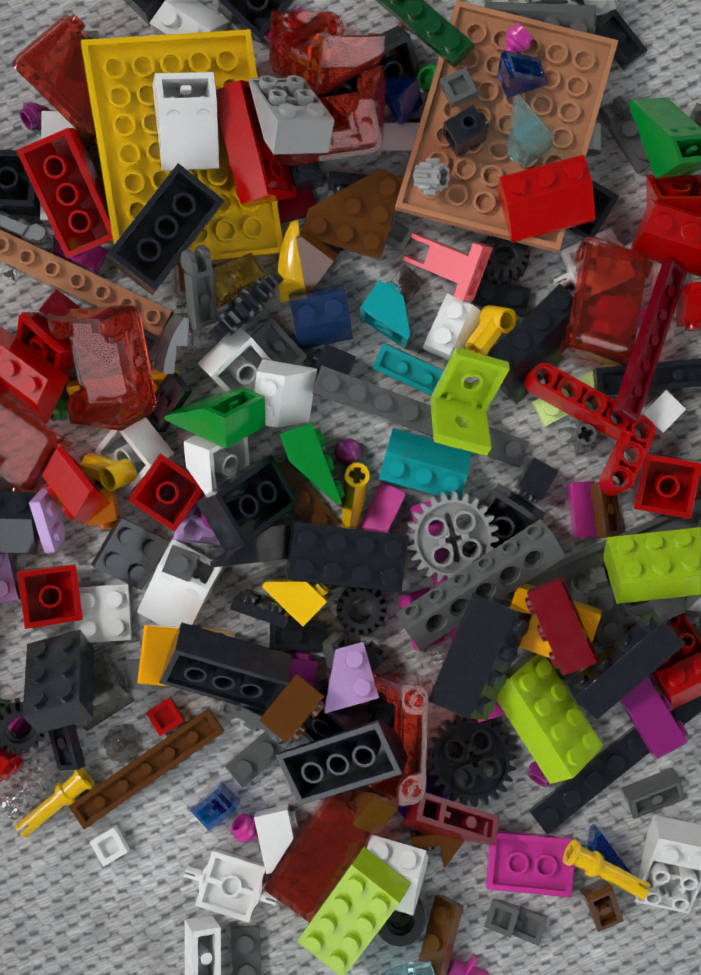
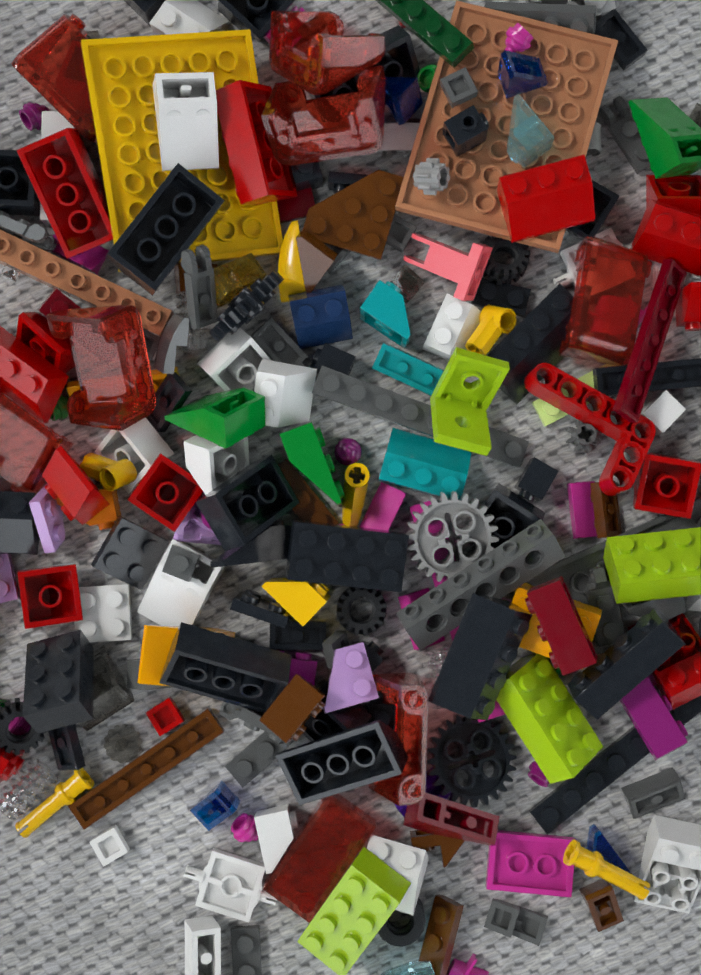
(291, 115): light grey slope -> none
(372, 811): reddish brown slope -> none

